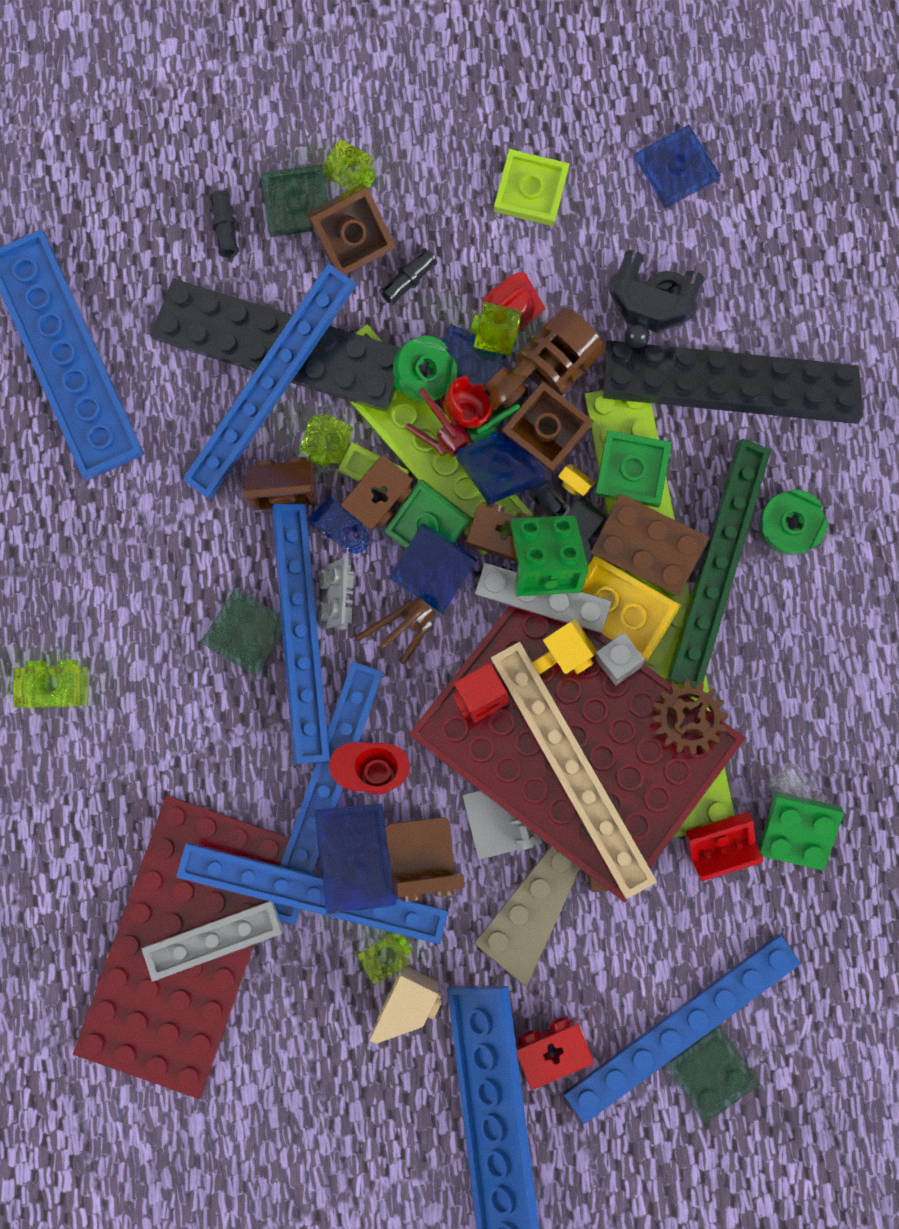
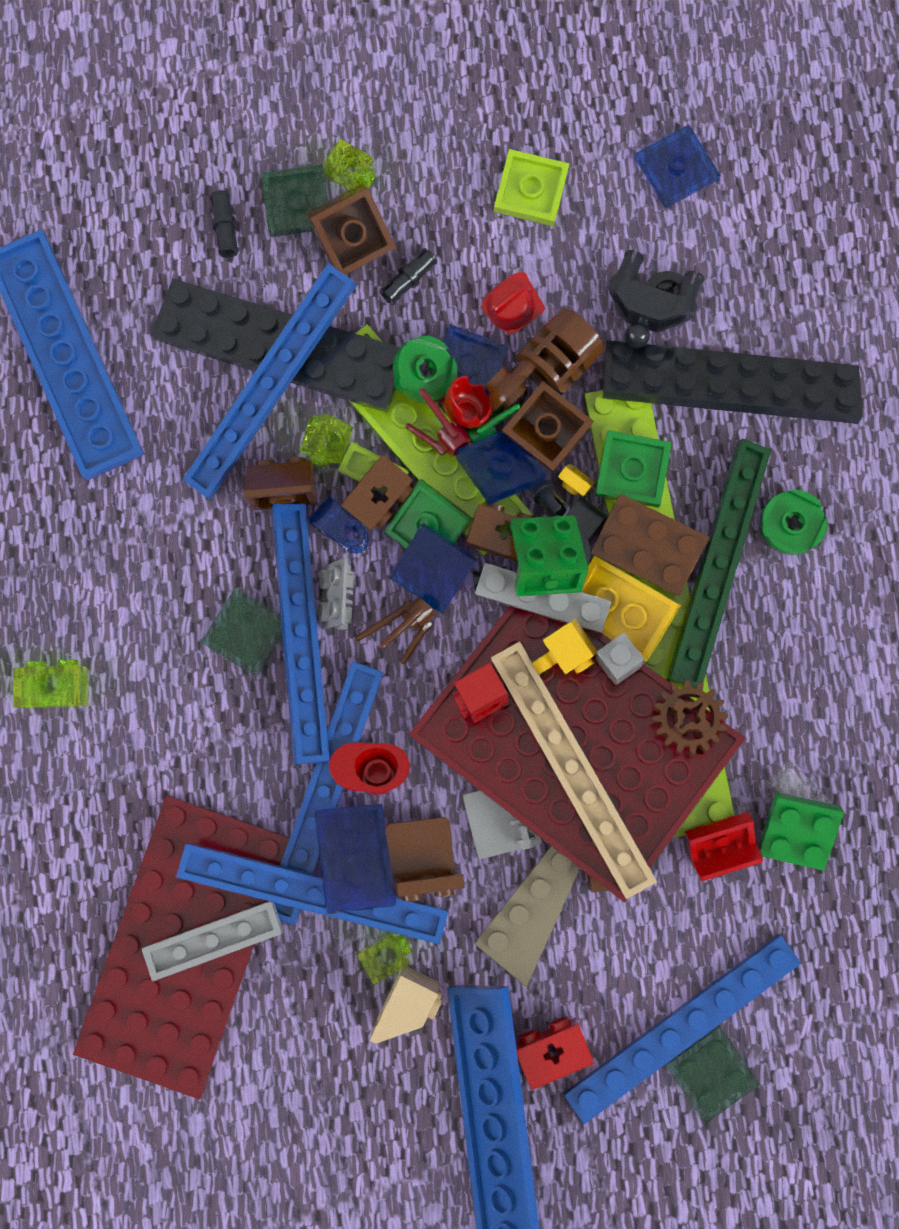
(495, 328): clear neon green brick -> none

